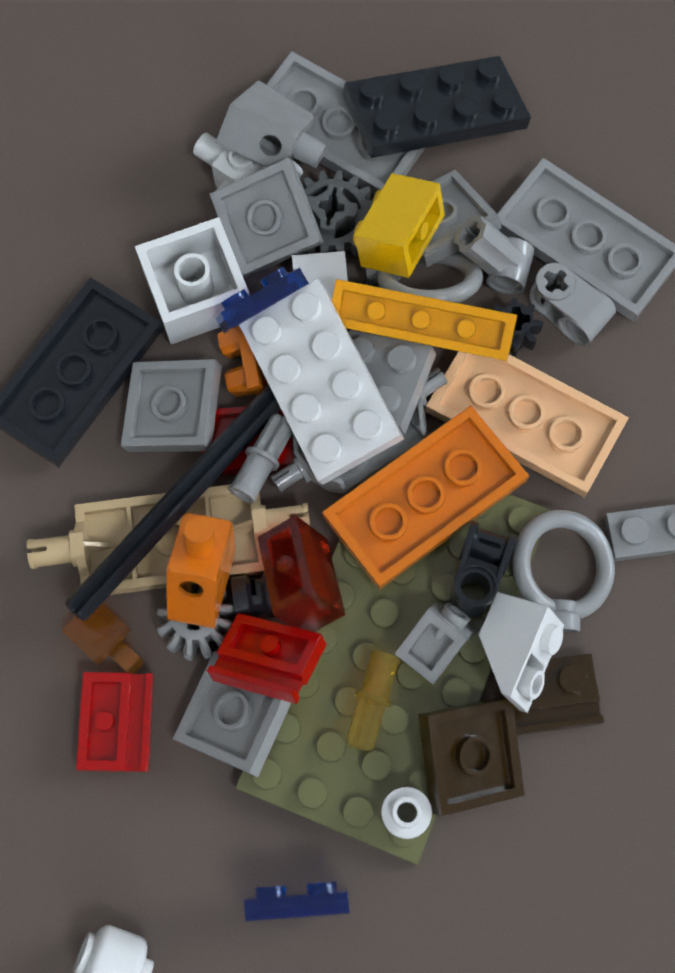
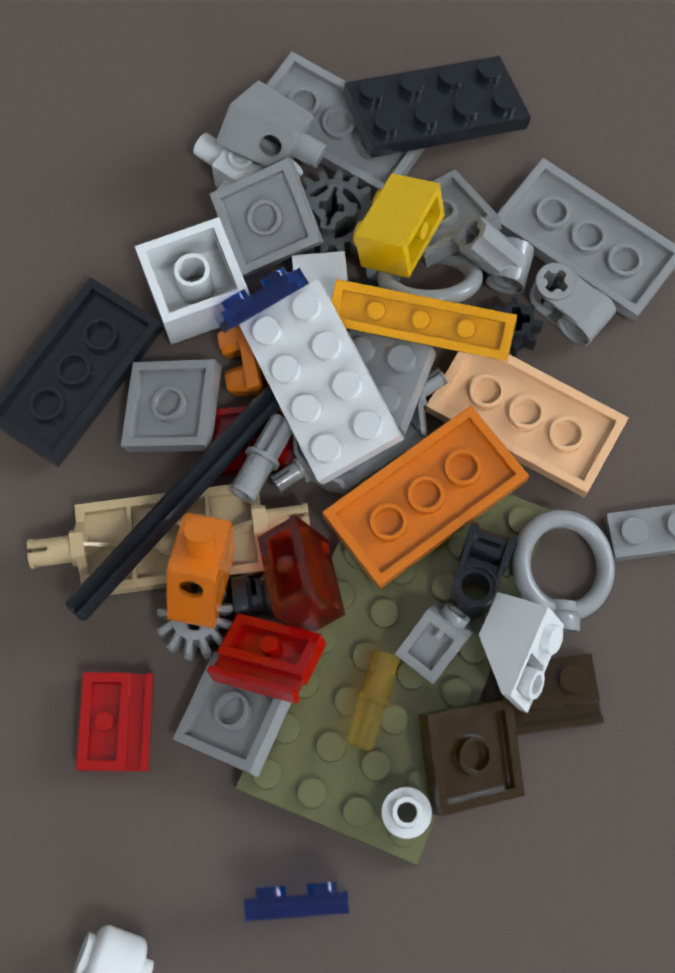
(103, 636): clear orange plate -> none

